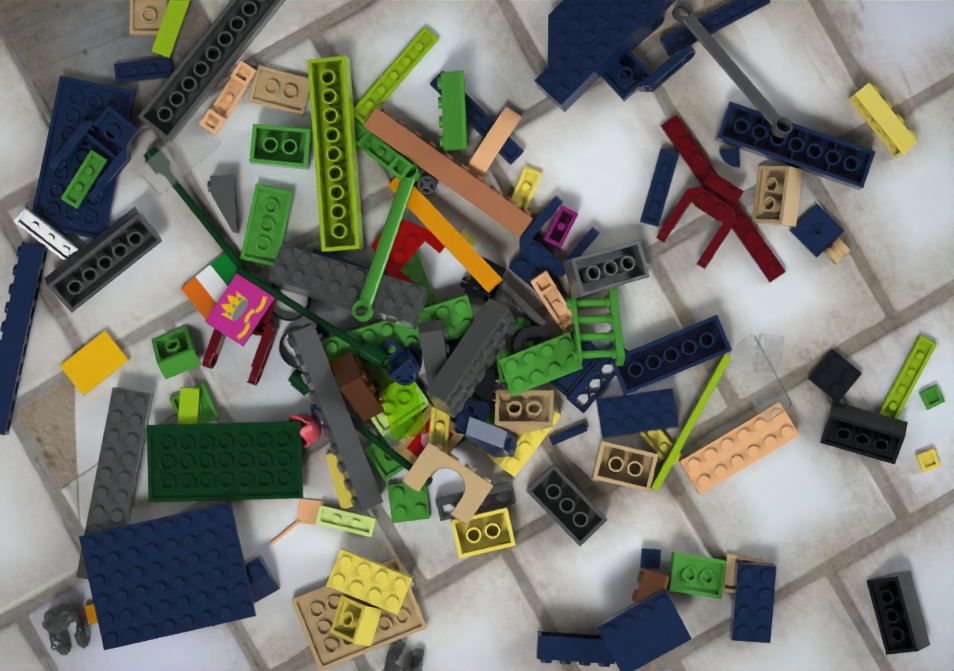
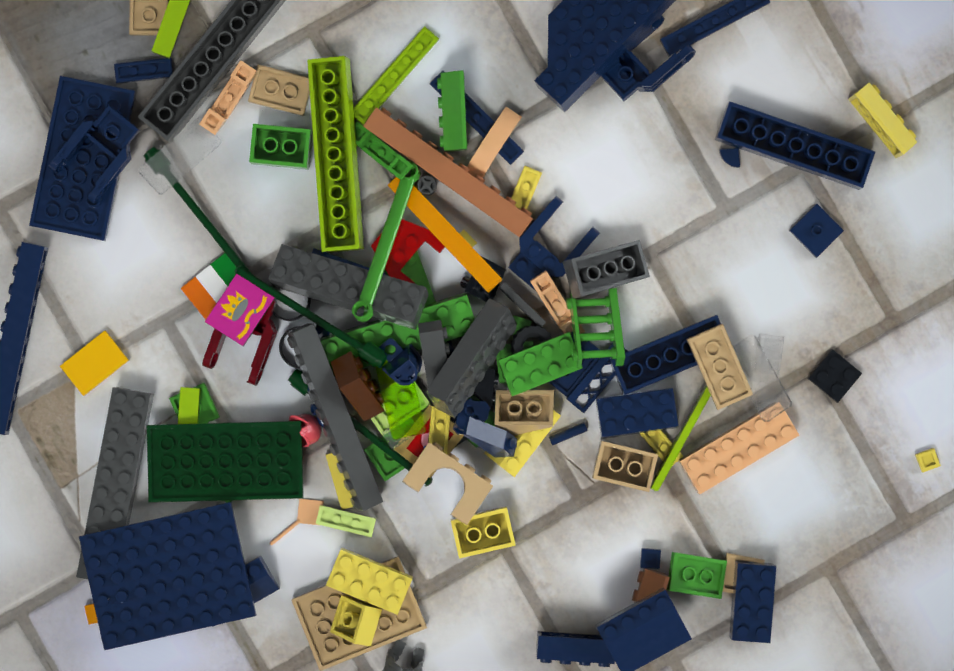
(46, 234): tile -> none
(58, 620): dark grey hair -> none
(84, 179): bright green plate -> none
(103, 259): dark grey brick -> none
(175, 352): bright green slope -> none
(224, 194): dark grey slope -> none
(266, 224): bright green plate -> none
(407, 503): bright green plate -> none
(454, 498): dark grey fence -> none
(560, 227): magenta brick -> none
(566, 505): dark grey brick -> none
(659, 187): dark blue plate -> none
(717, 199): dark red plate -> none
(719, 366): none -> tan tile
(732, 69): dark grey piece -> none
(743, 227): dark red plate -> none
(777, 195): tan slope -> none
(836, 251): tan wheel -> none
(864, 432): black slope -> none
(898, 613): black slope -> none
(907, 377): lime tile -> none
(931, 397): bright green tile -> none

